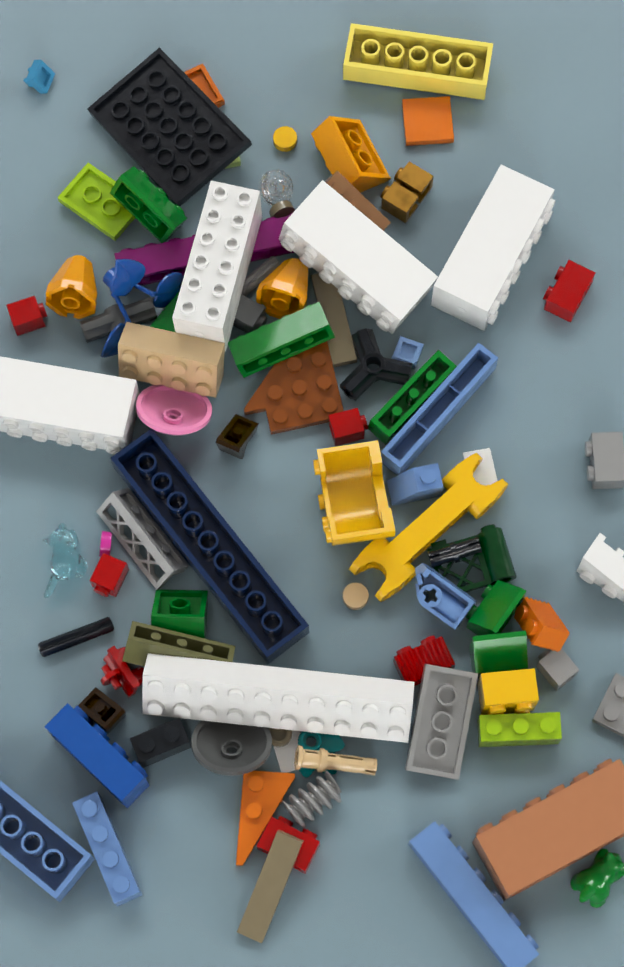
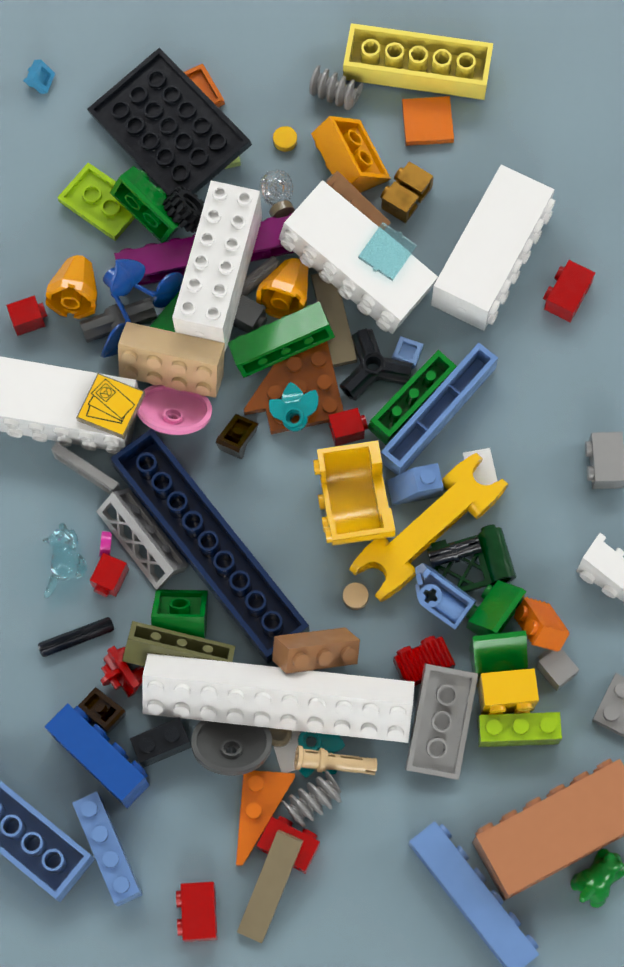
(84, 469): none -> light grey tile
(110, 406): none -> yellow tile
(184, 208): none -> black tyre
(198, 911): none -> red brick
(293, 404): none -> teal plate
(315, 650): none -> medium nougat brick
(334, 89): none -> light grey piece
(387, 251): none -> clear light blue piece

